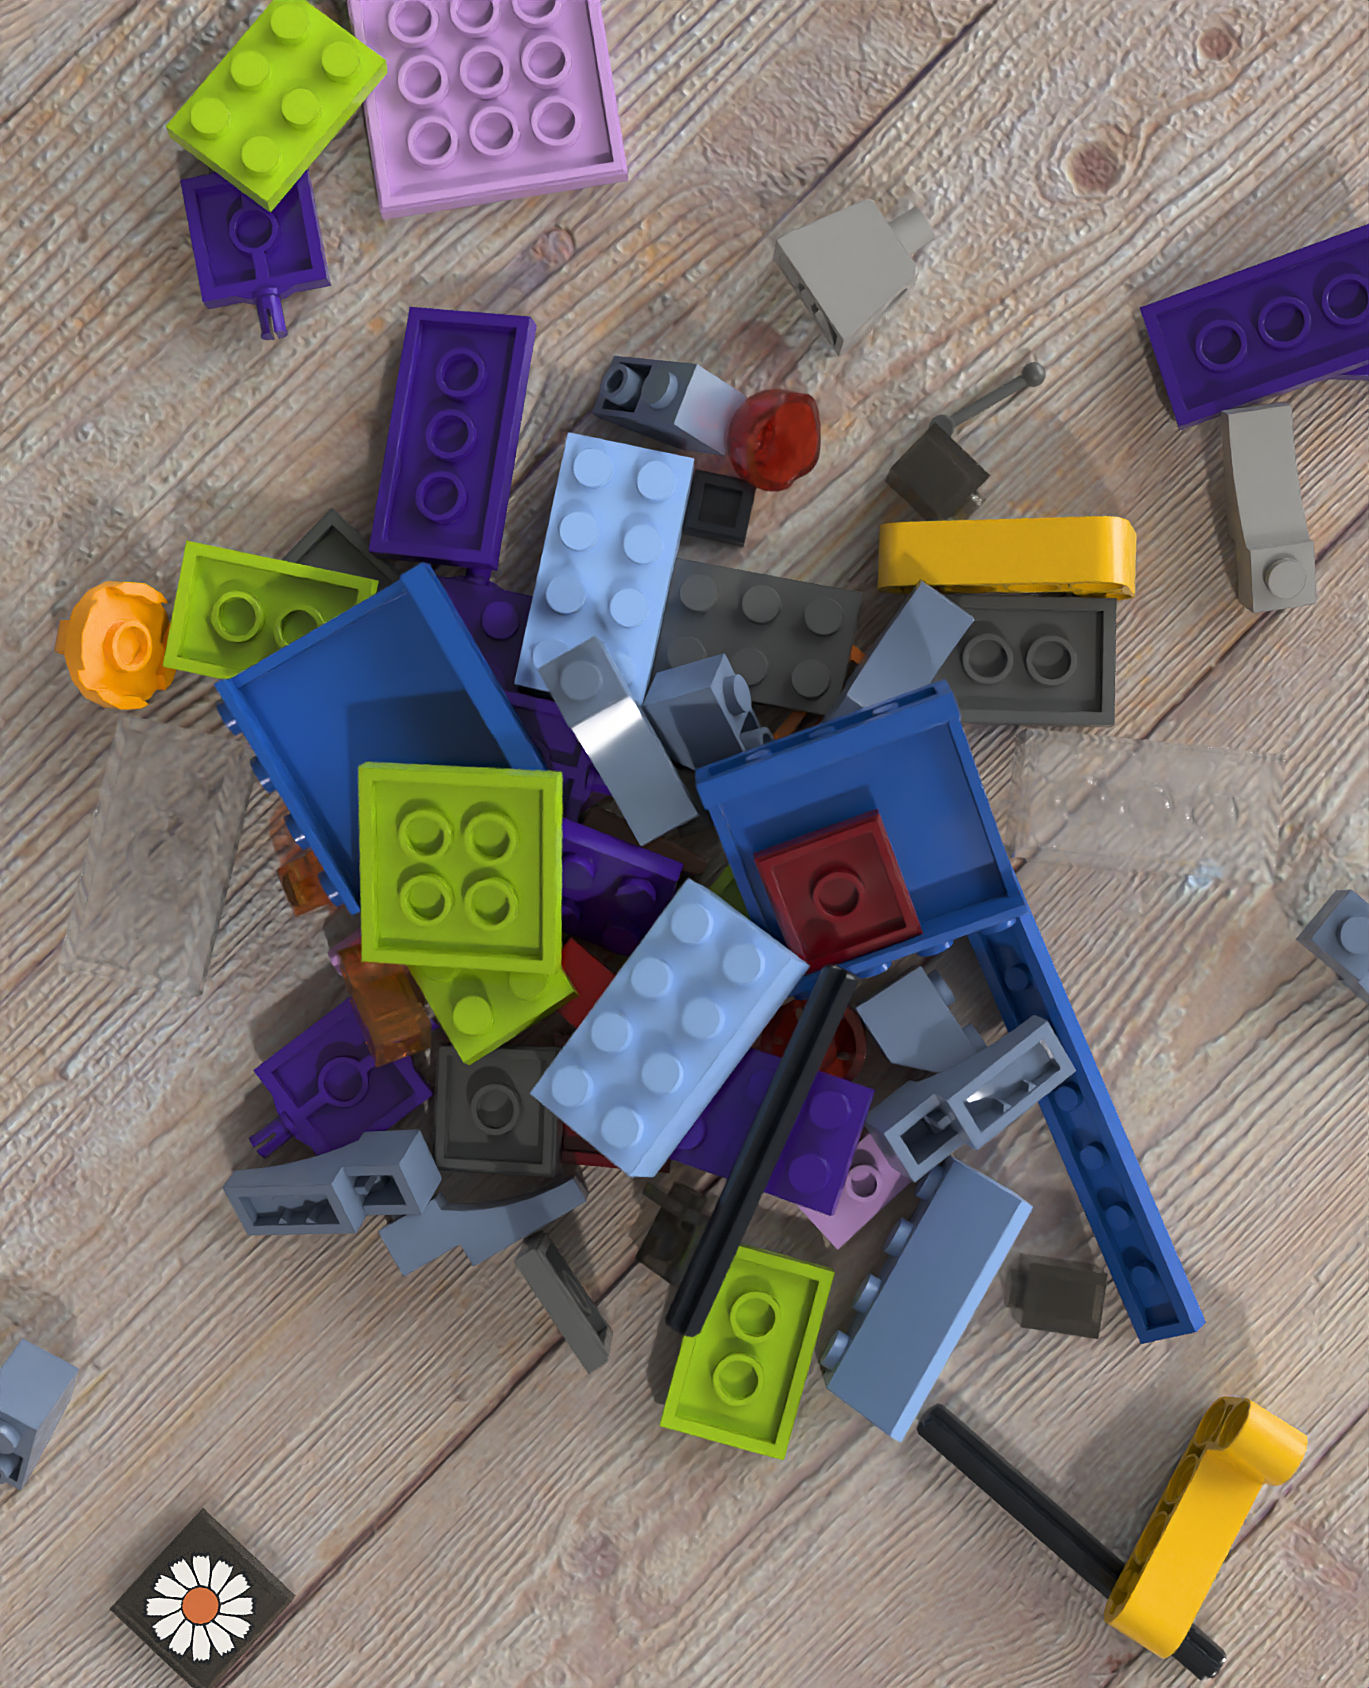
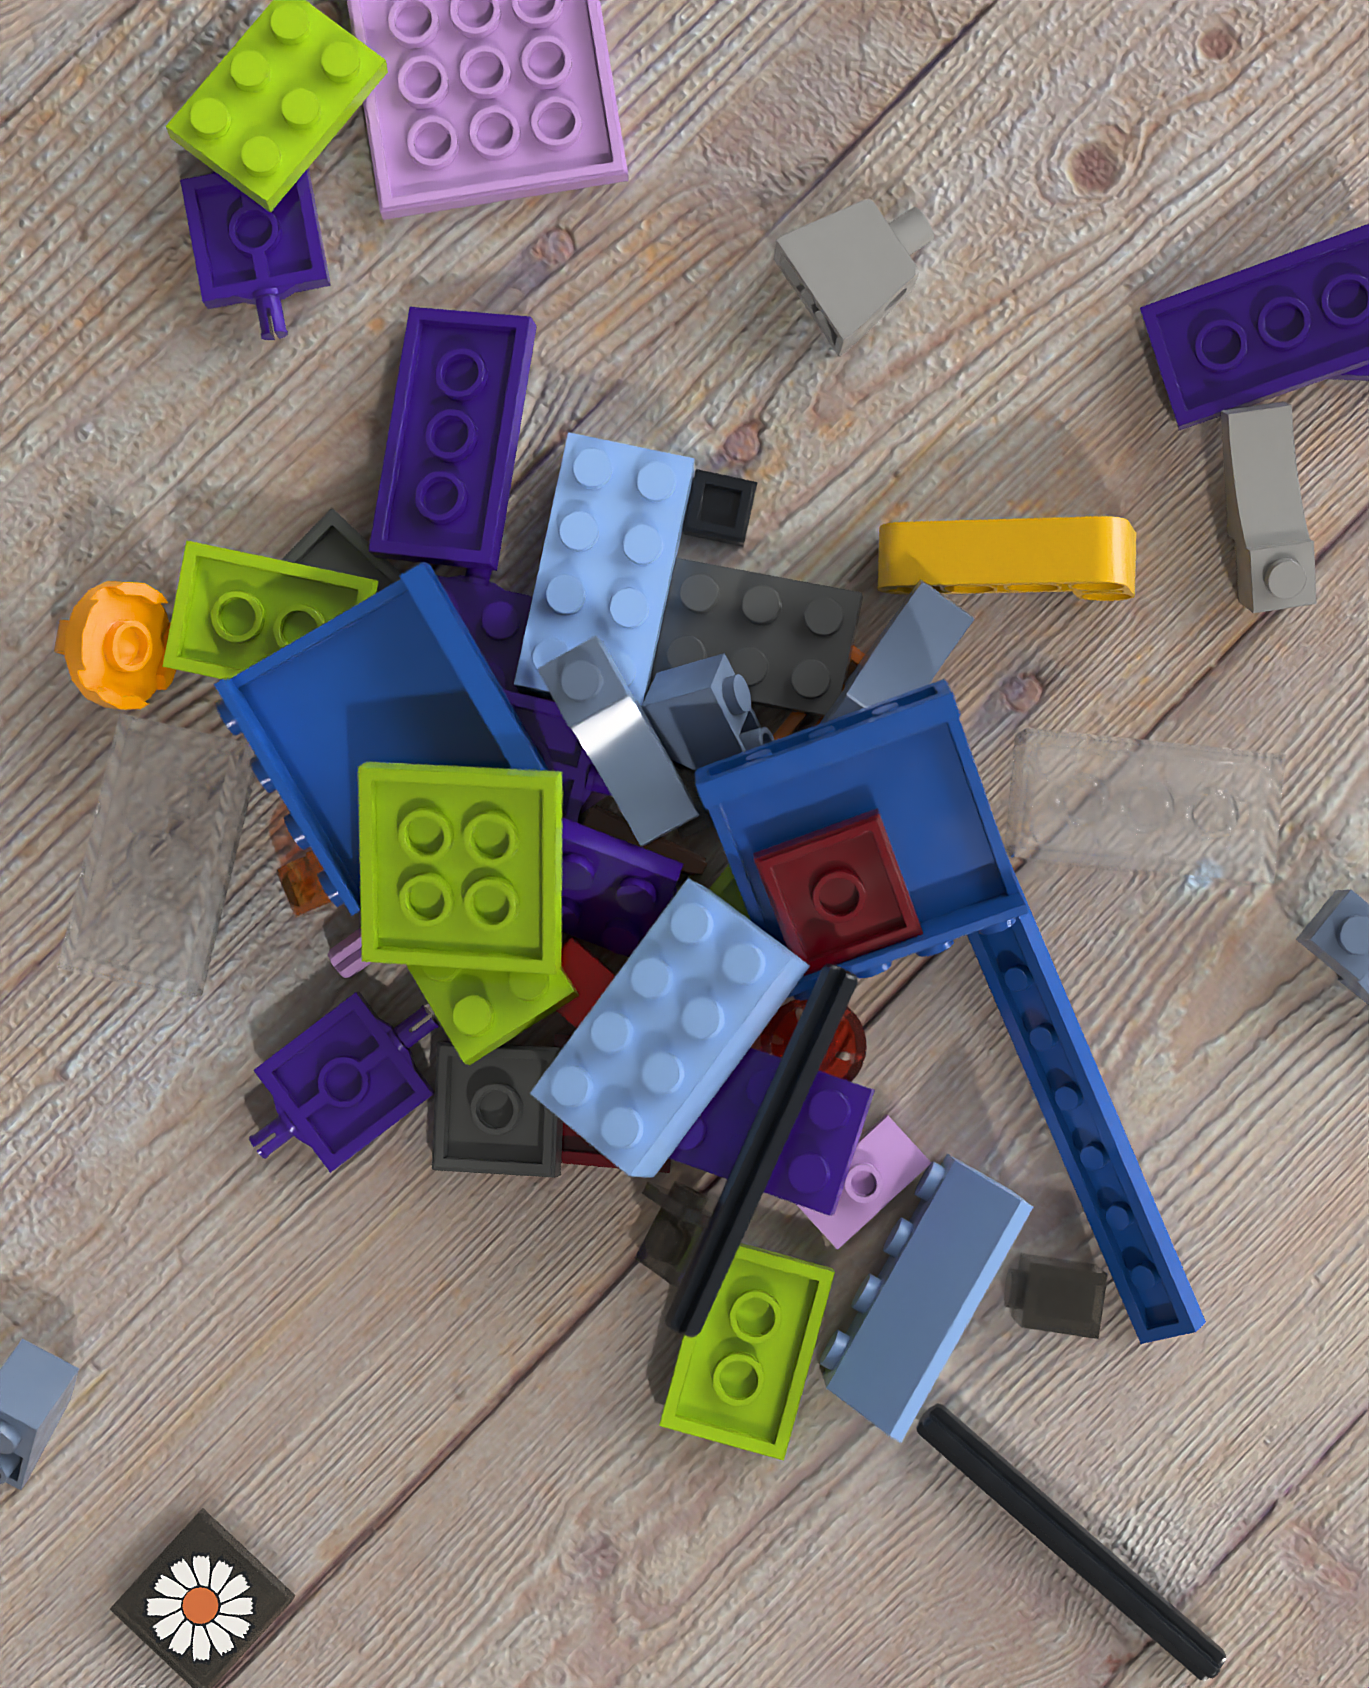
(338, 1188): sand blue slope -> none
(384, 1007): clear orange leg -> none
(477, 1226): sand blue slope -> none
(565, 1300): dark grey tile -> none
(669, 403): sand blue slope -> none
(775, 438): clear red helmet -> none
(913, 1022): sand blue slope -> none
(939, 478): clear smoke brick -> none
(970, 1100): sand blue slope -> none
(1032, 375): dark grey hinge -> none
(1034, 661): dark grey plate -> none
(1198, 1520): yellow beam -> none

